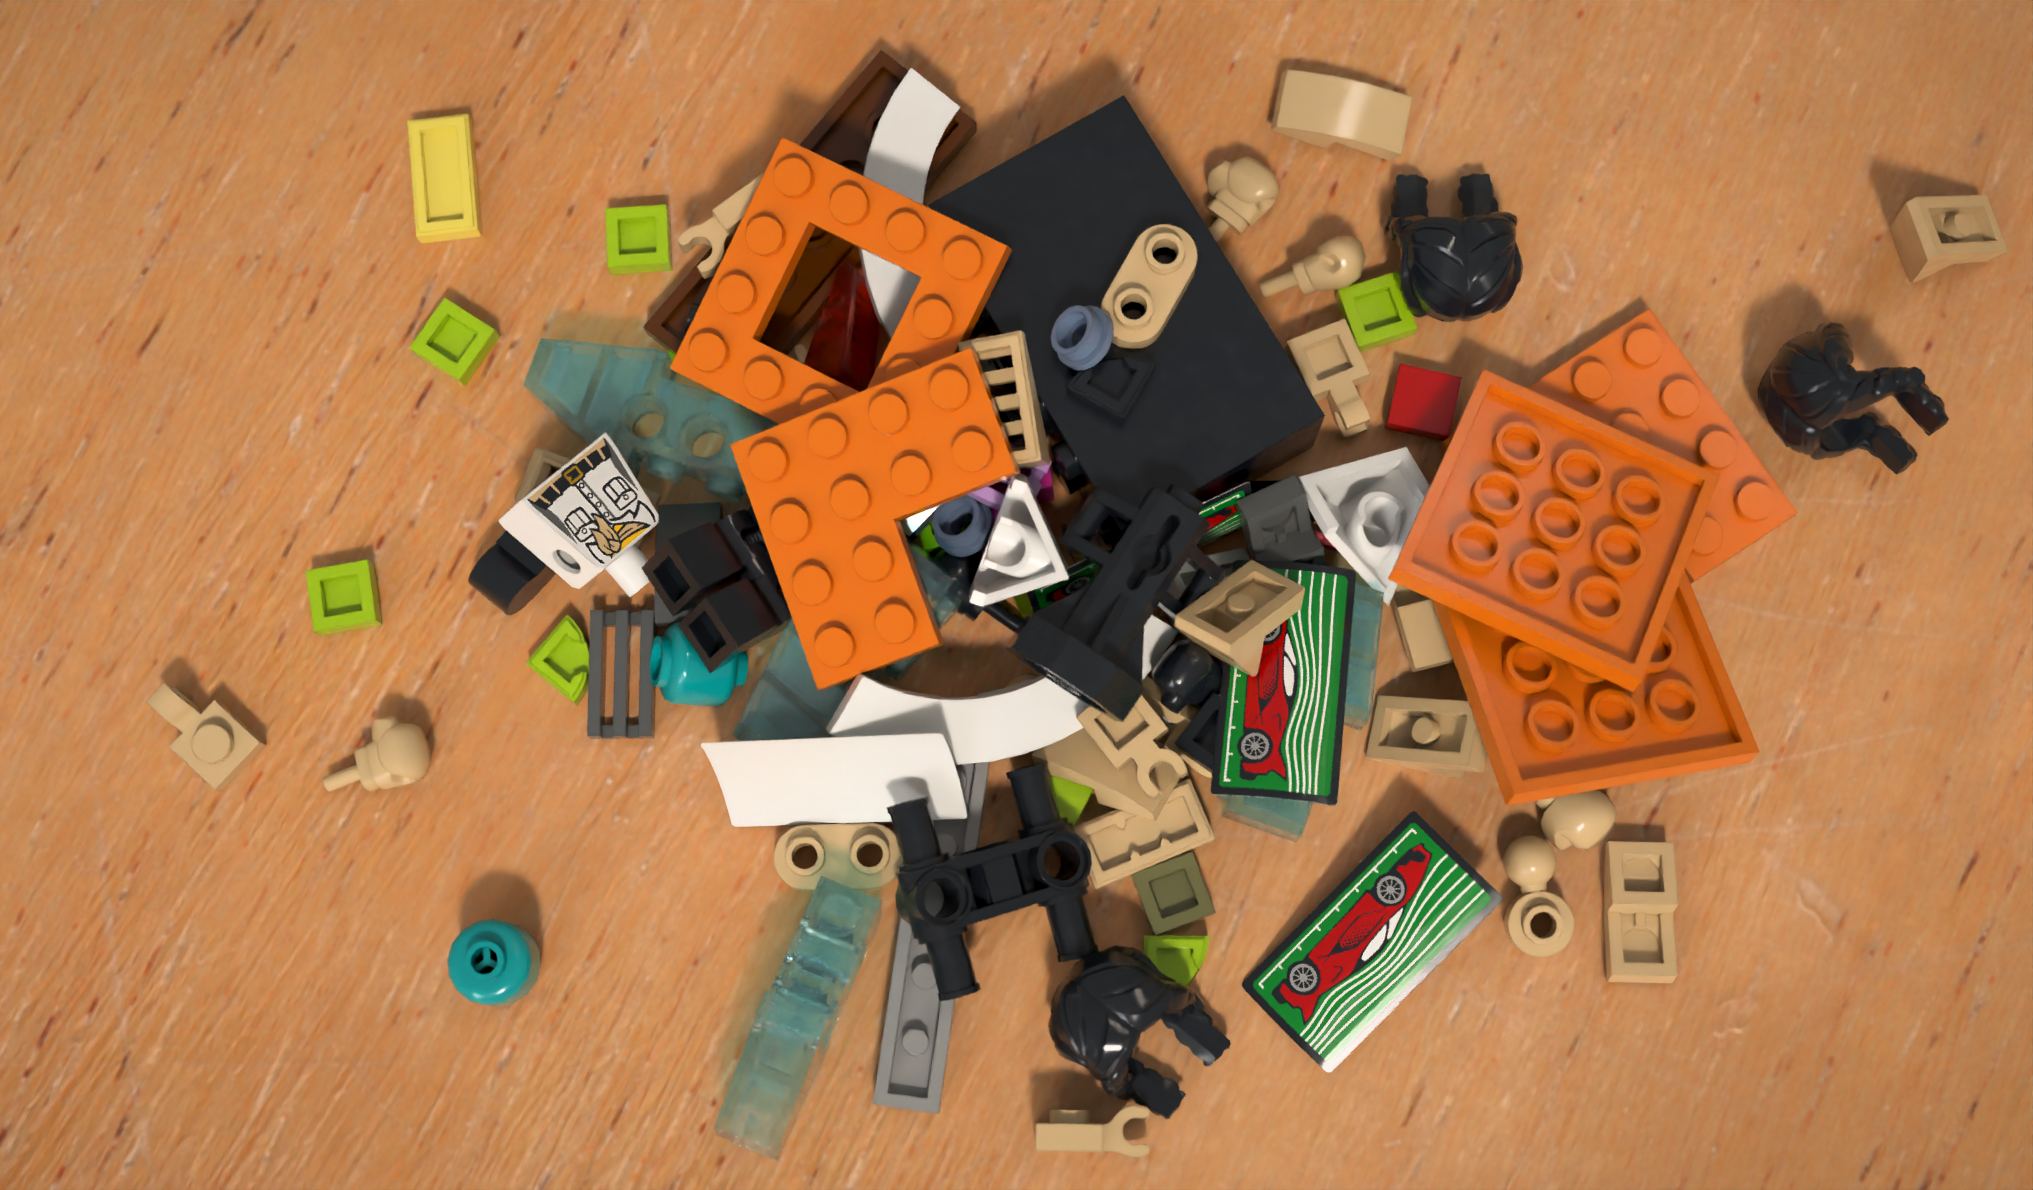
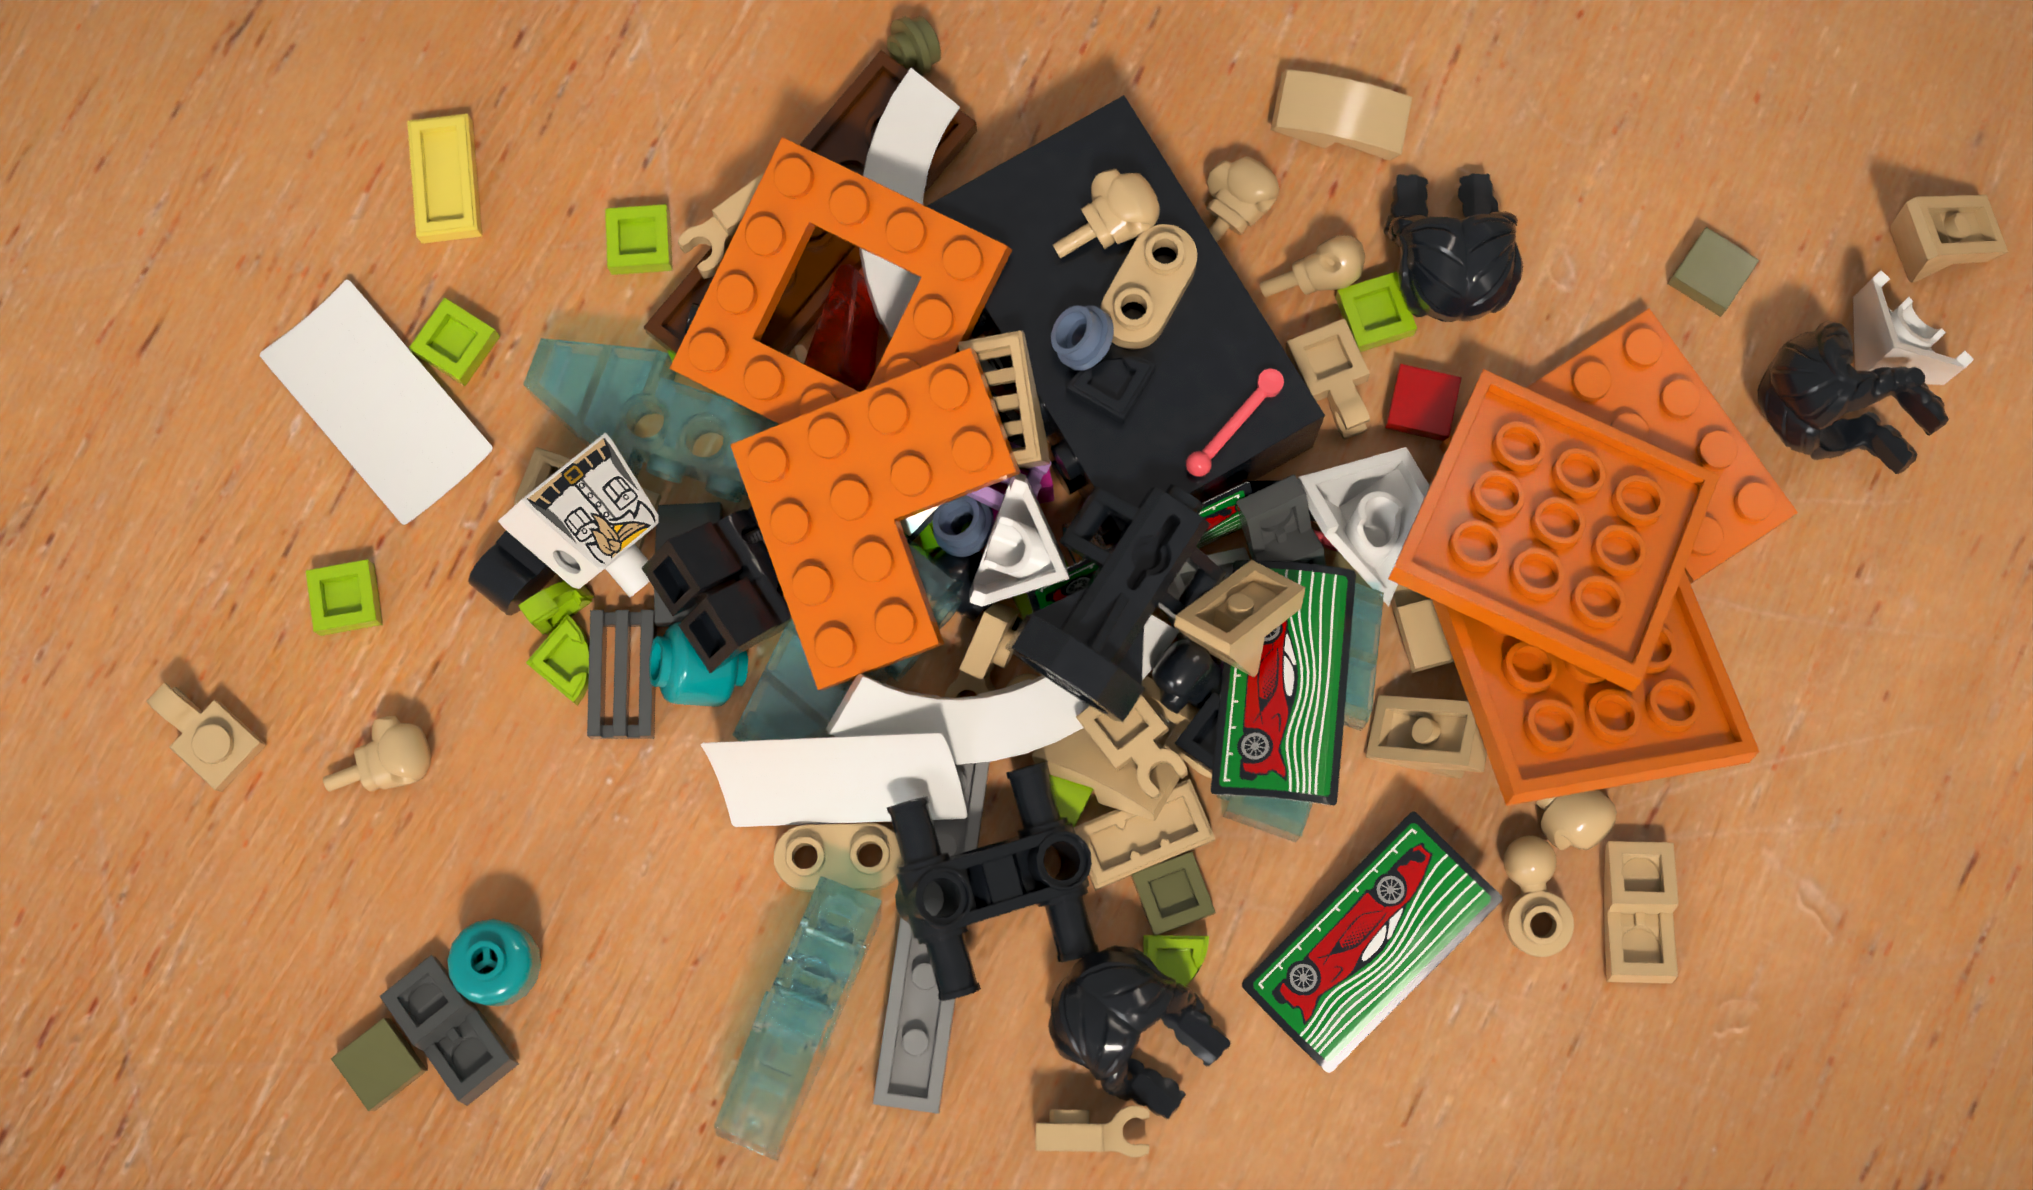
(377, 403): none -> white sticker
(379, 1064): none -> olive tile
(449, 1030): none -> dark grey slope
(553, 603): none -> lime tile
(914, 44): none -> olive plate
(986, 651): none -> tan plate
(1119, 211): none -> tan piece
(1268, 385): none -> coral hinge
(1713, 272): none -> olive tile
(1898, 337): none -> white slope

